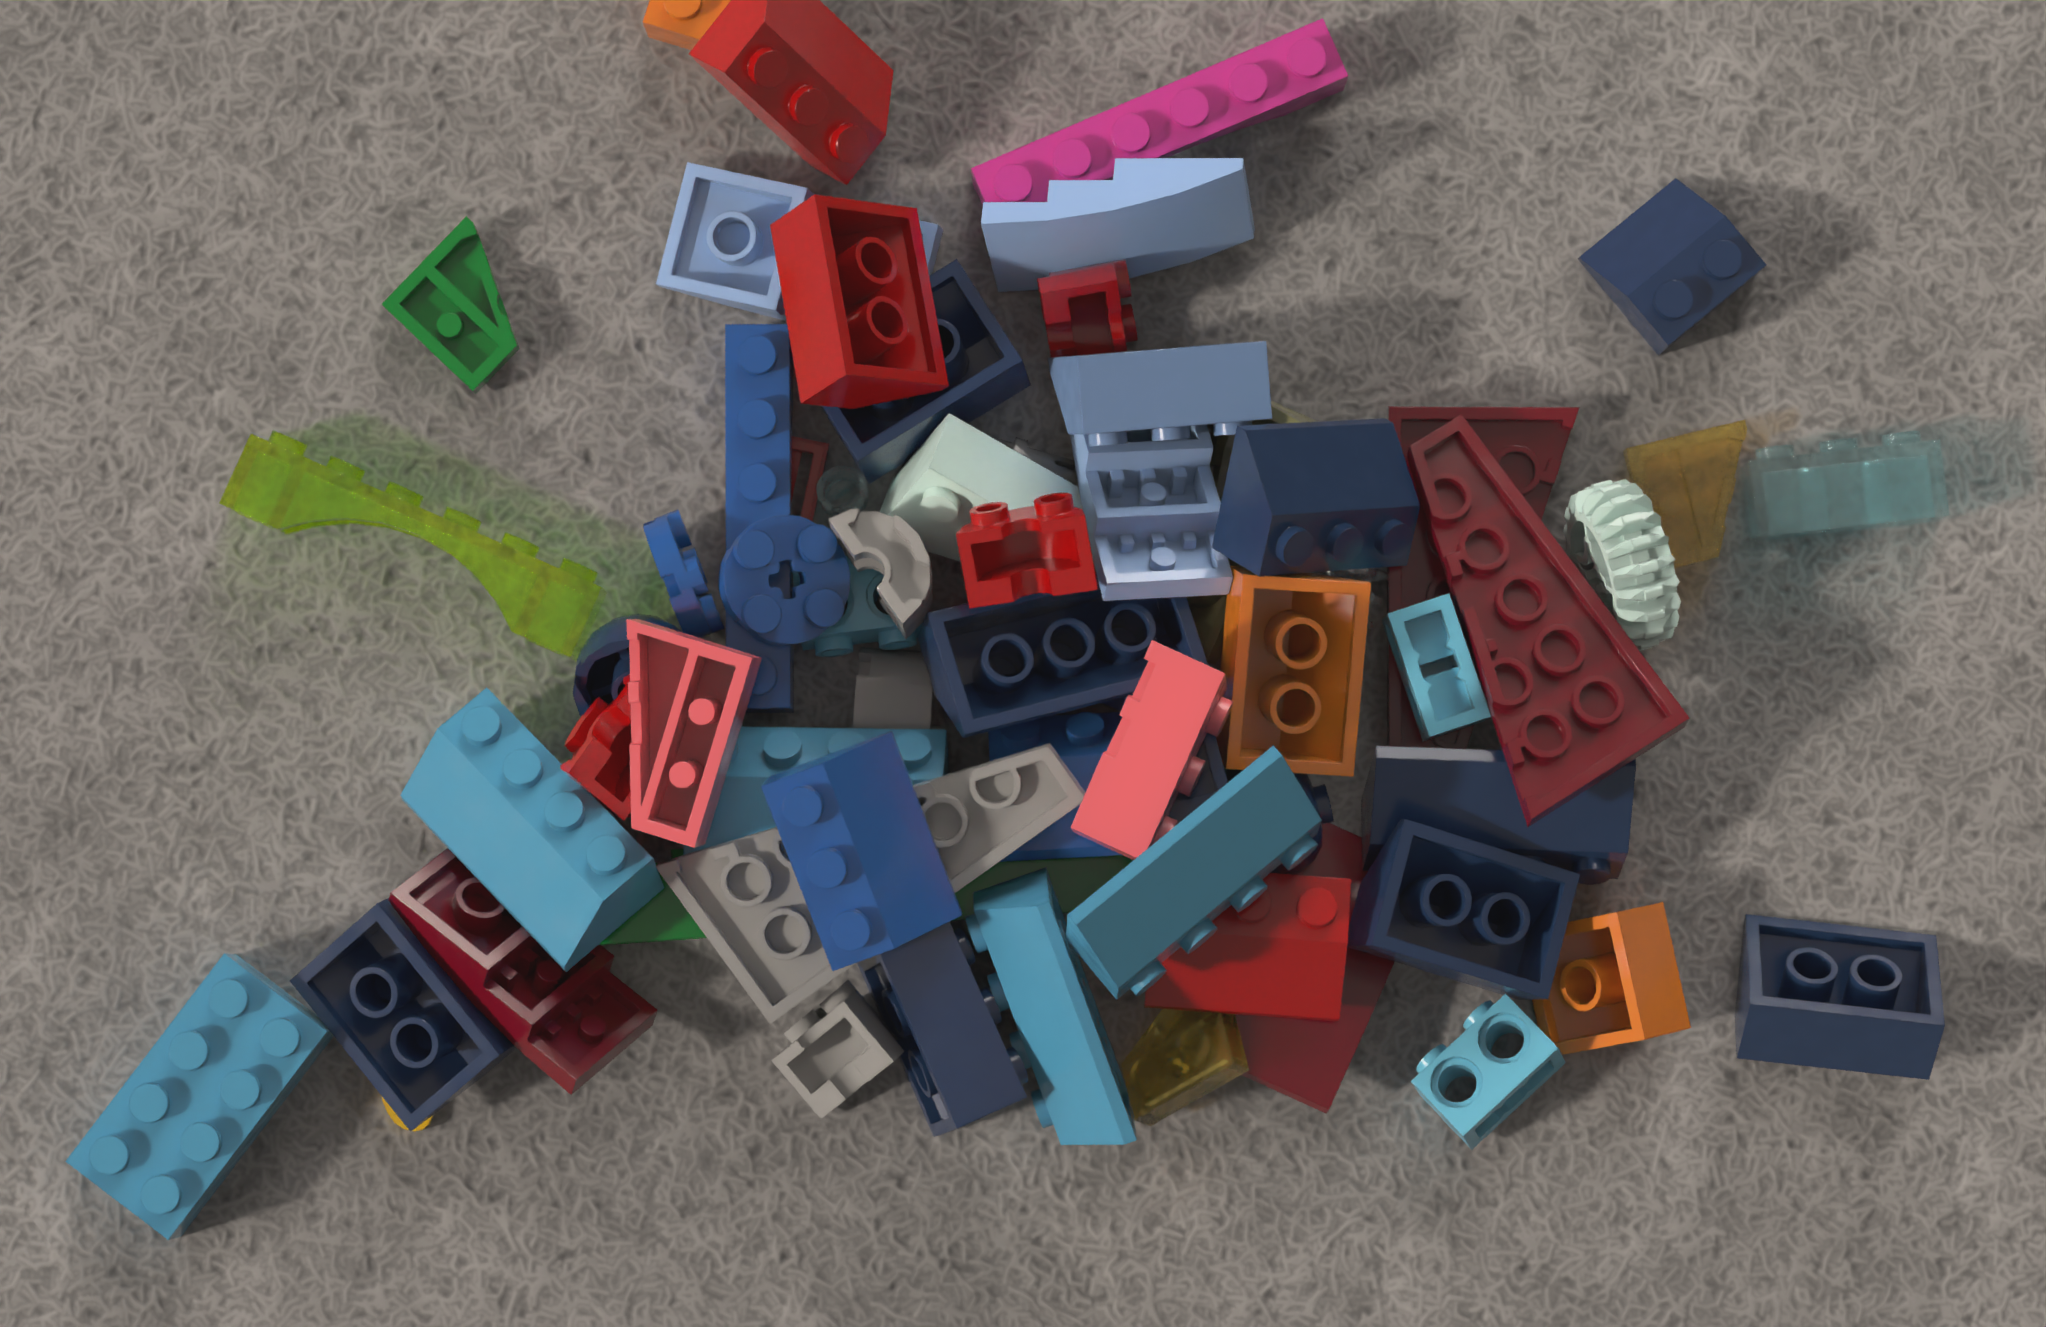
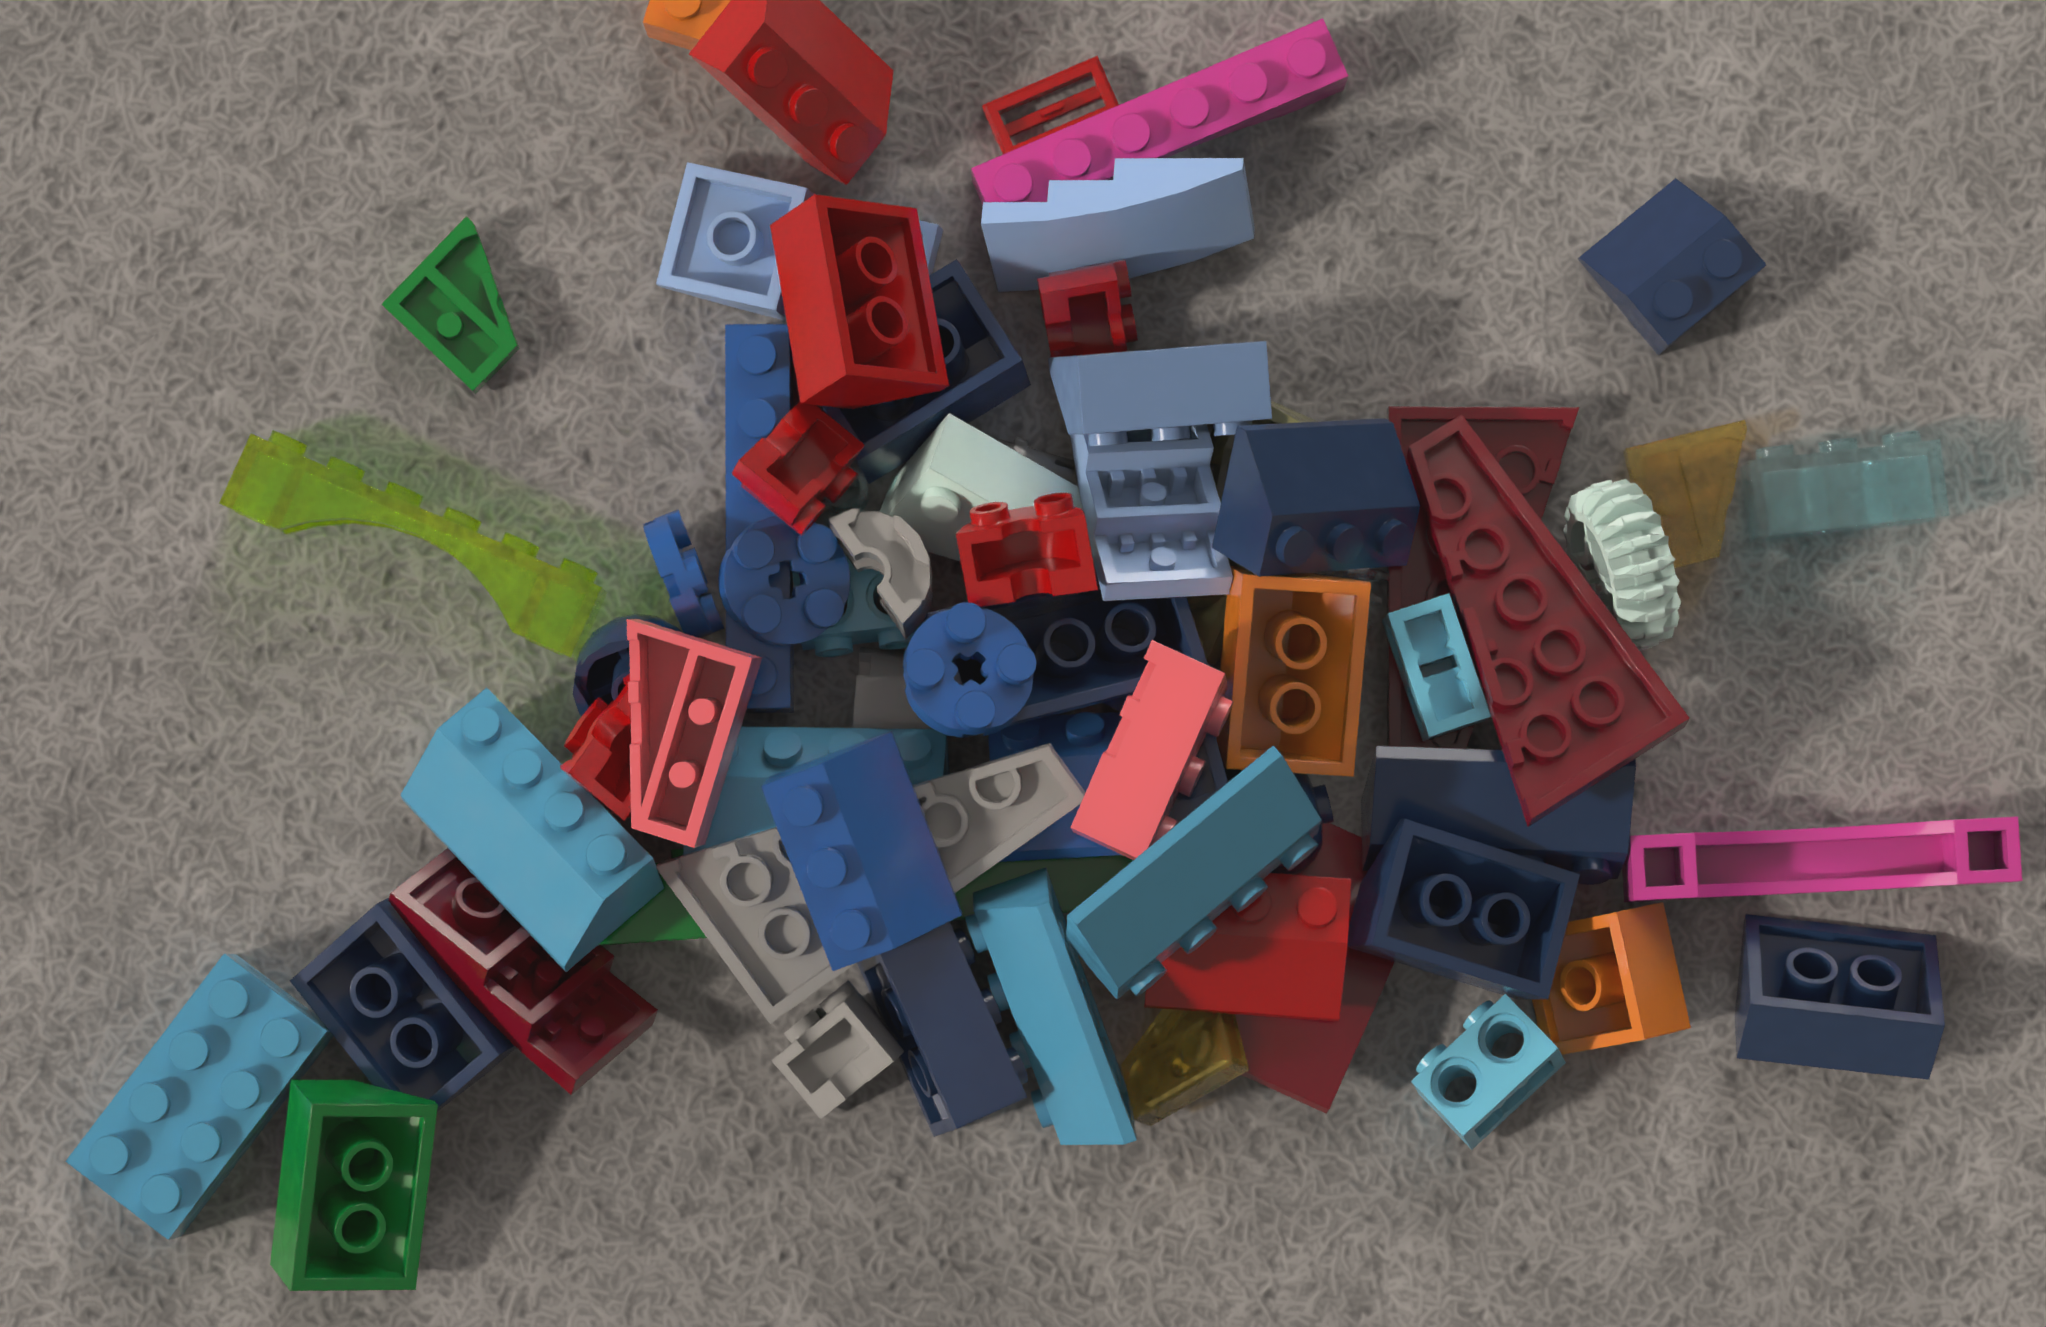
(352, 1187): none -> green slope
(800, 465): none -> red cylinder
(968, 633): none -> blue plate
(1090, 67): none -> red tile
(1822, 859): none -> dark pink arch

